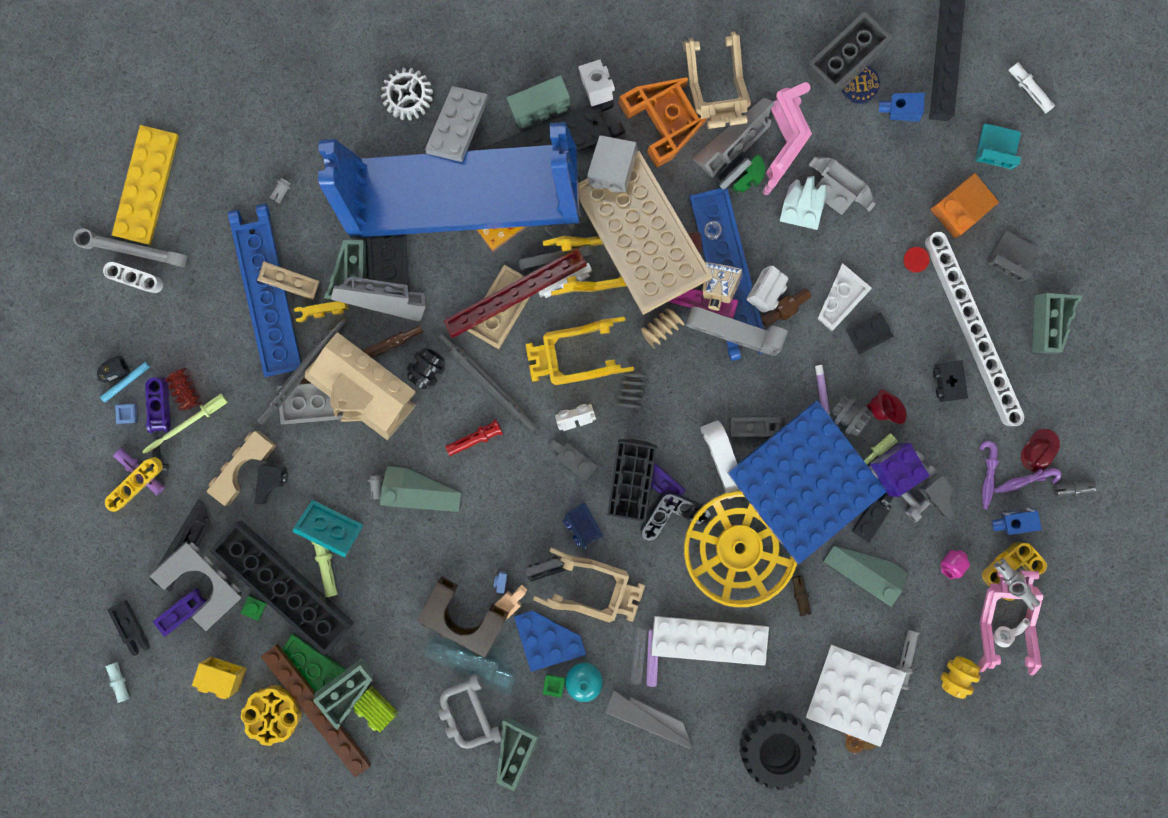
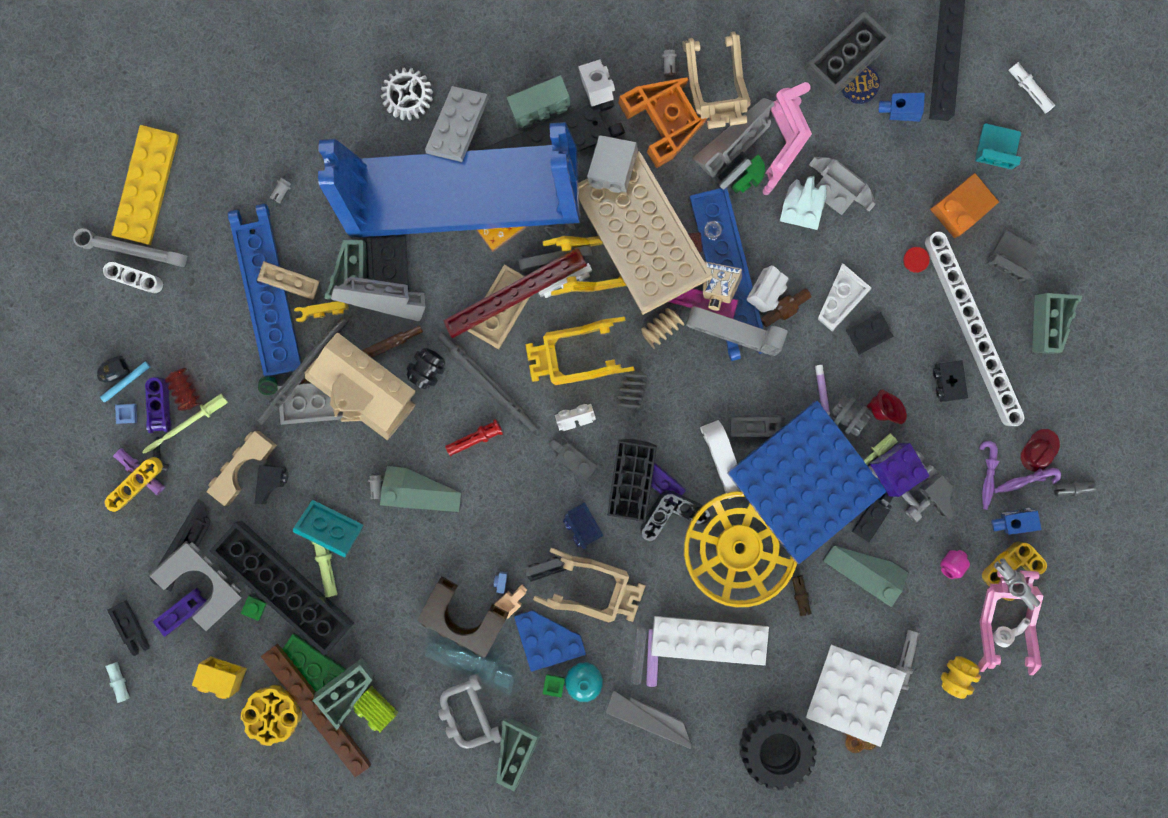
(267, 385): none -> dark green tile
(669, 62): none -> light grey pin

